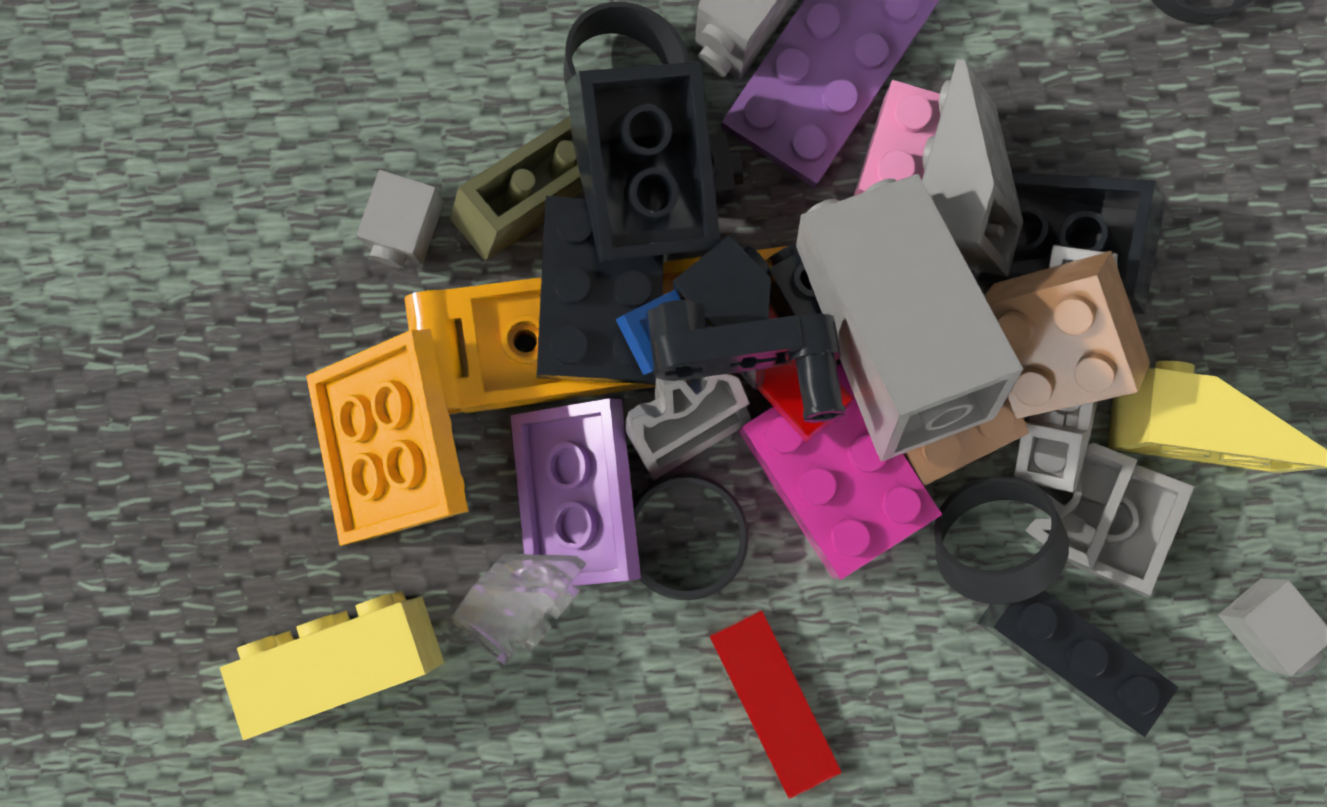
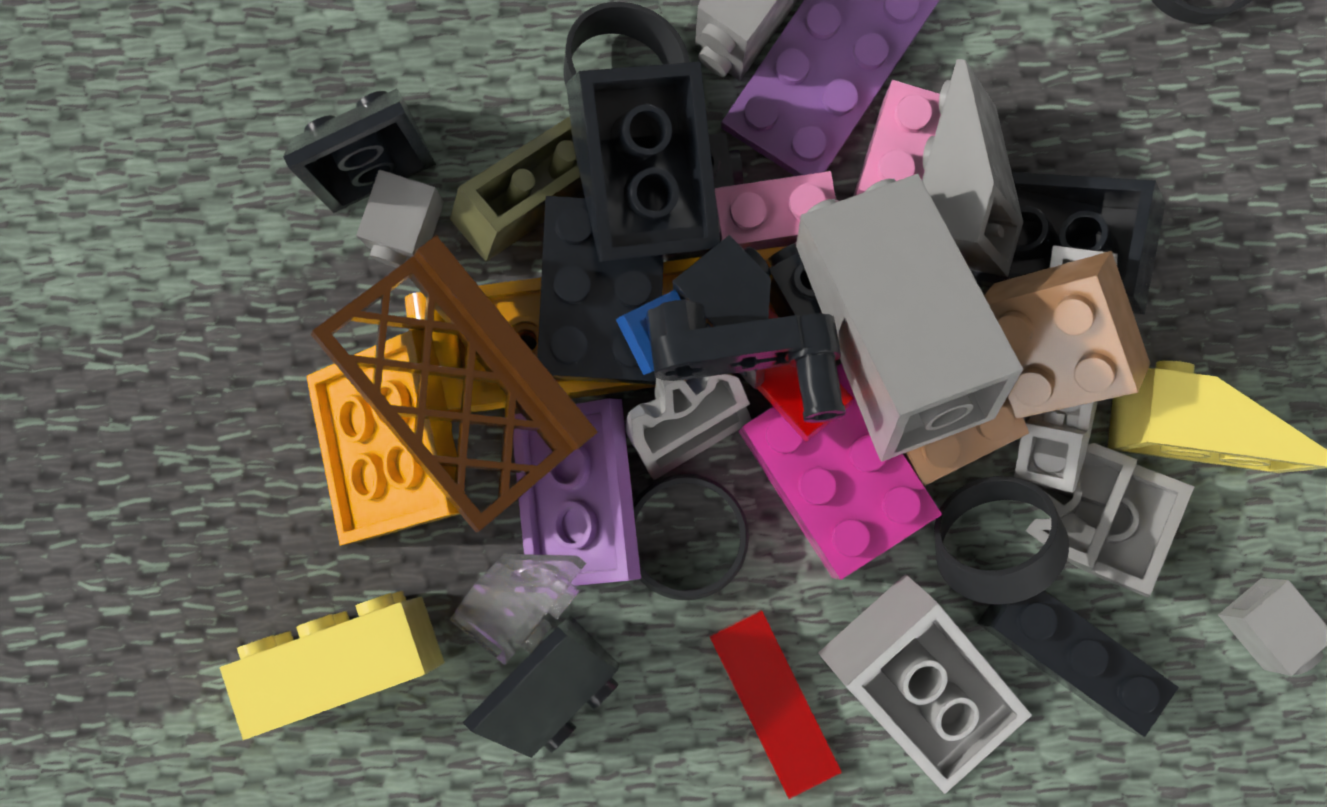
(345, 152): none -> black slope
(496, 348): none -> reddish brown fence
(545, 691): none -> black slope
(770, 210): none -> bright pink brick
(925, 683): none -> light grey slope

